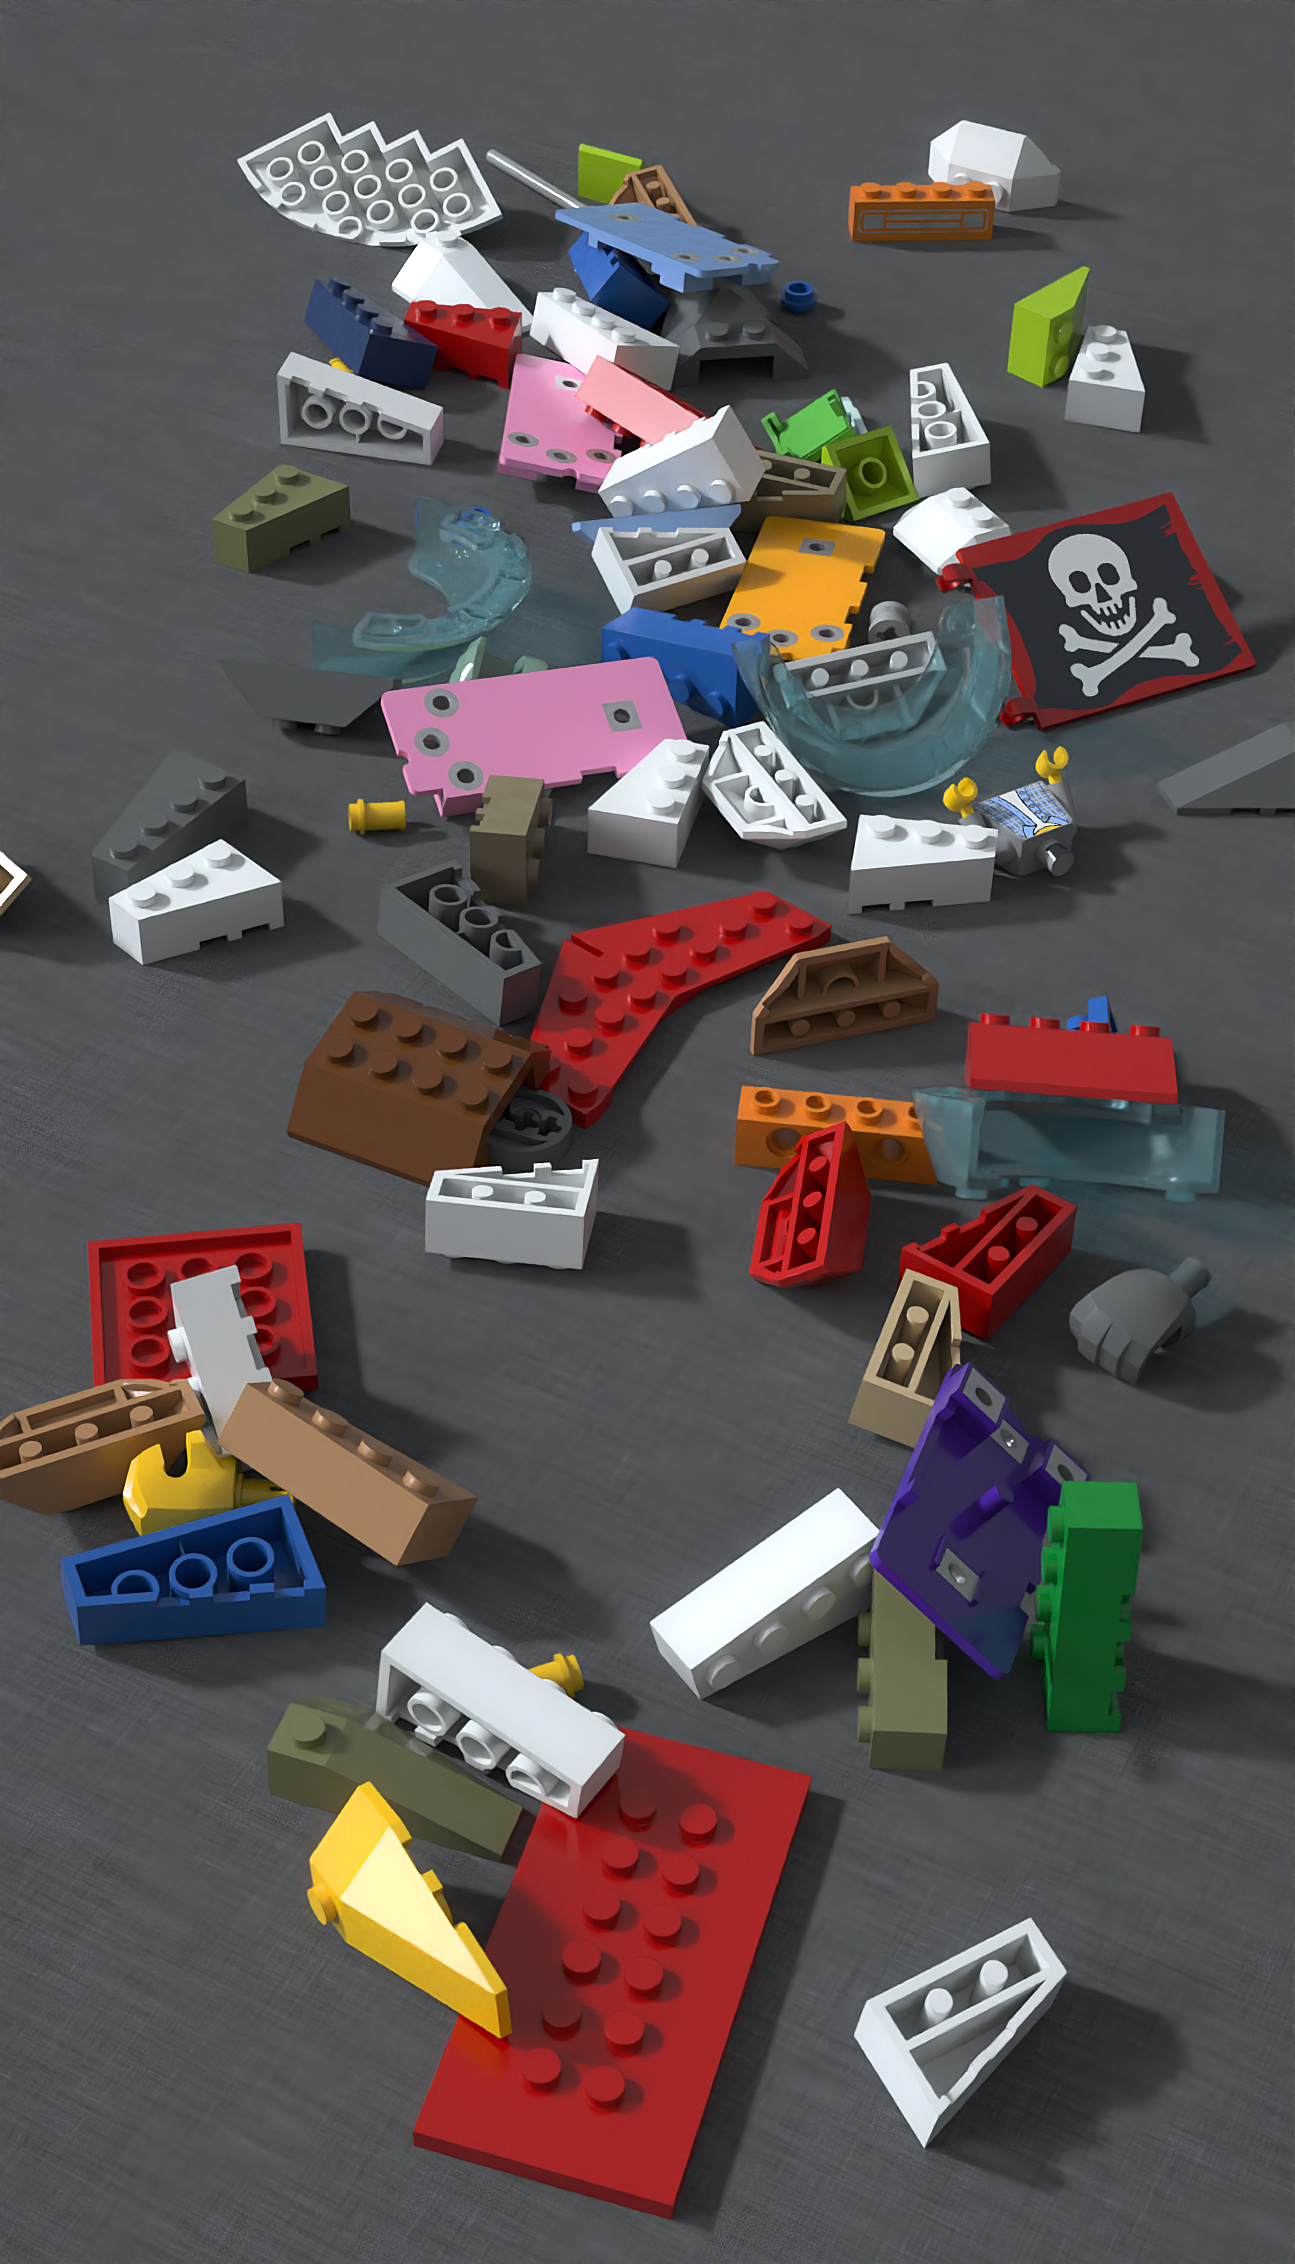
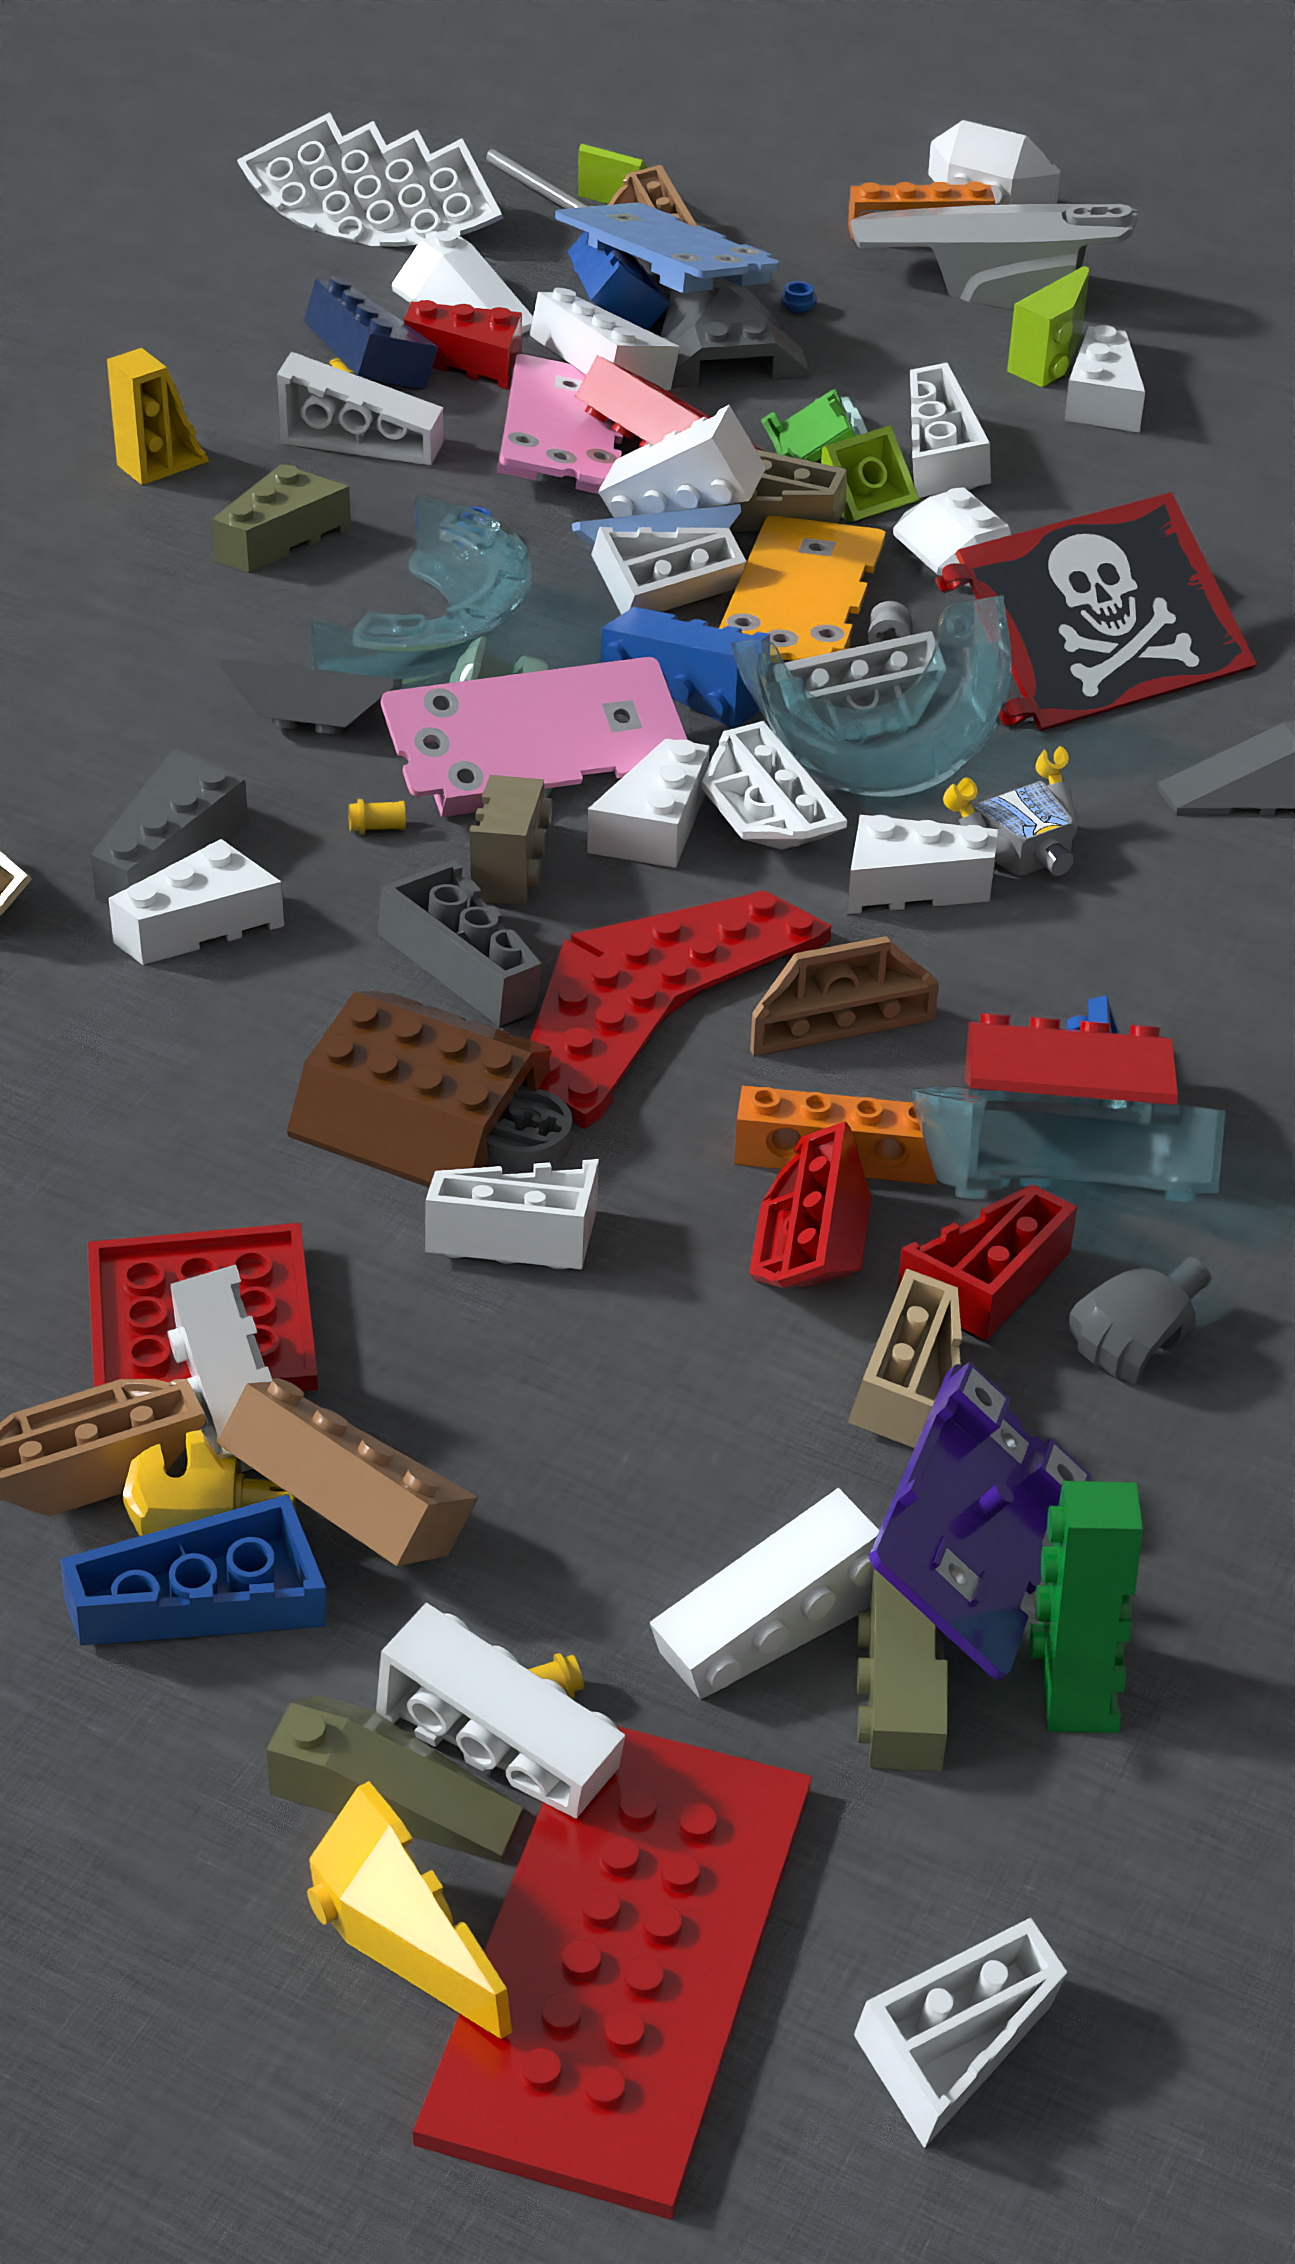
(149, 419): none -> yellow wedge
(1000, 250): none -> light grey piece

